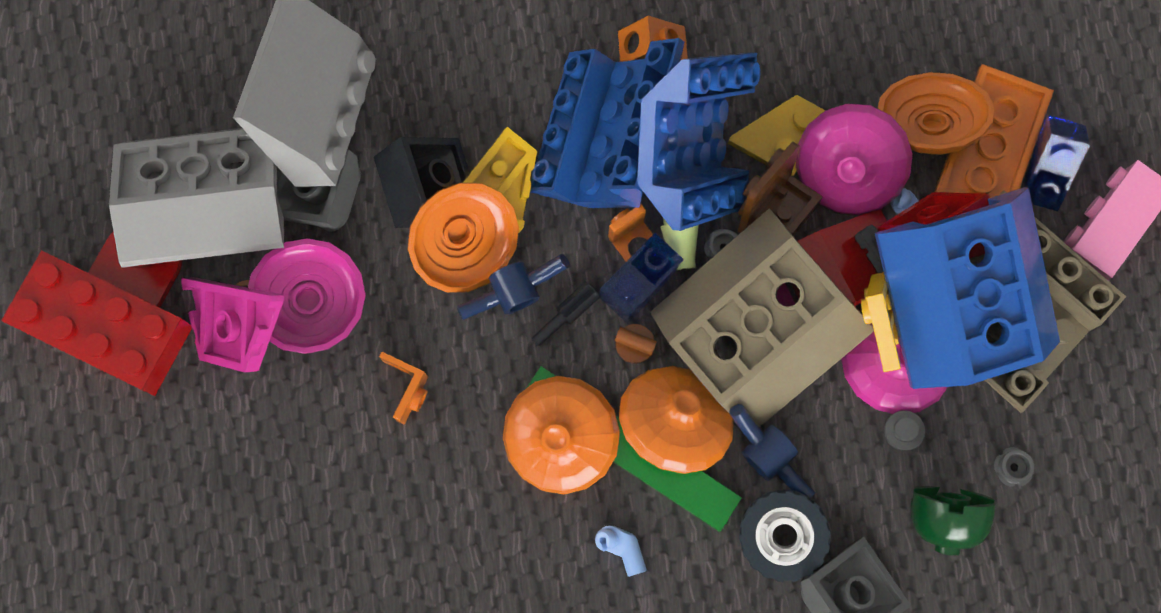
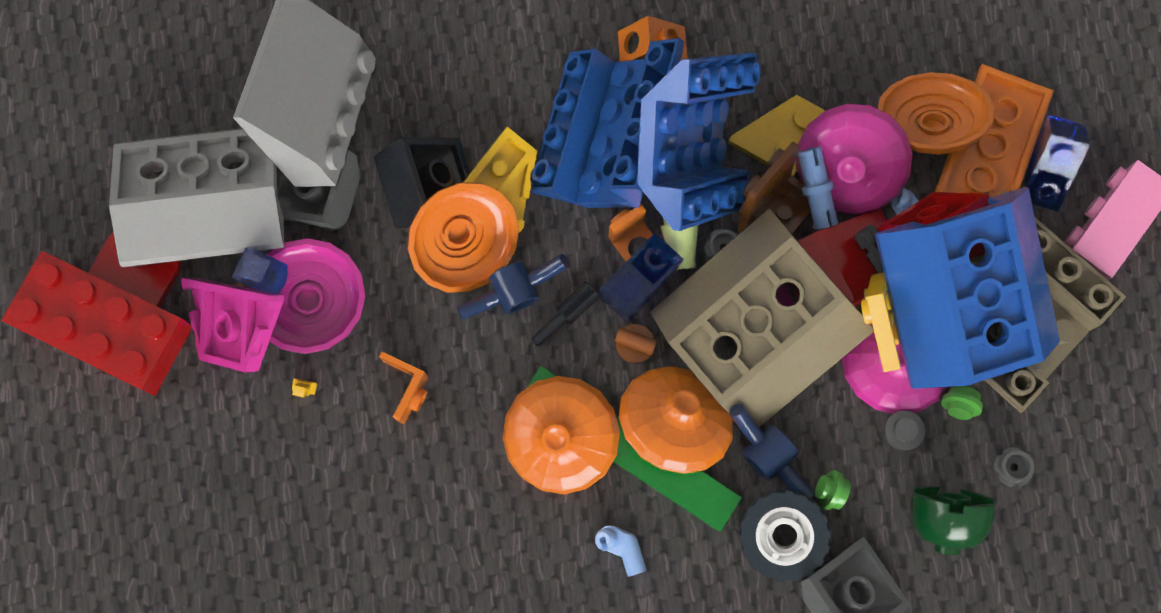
(261, 271): none -> clear blue piece
(303, 387): none -> yellow piece
(817, 187): none -> medium blue pin
(832, 490): none -> bright green plate
(962, 402): none -> bright green plate

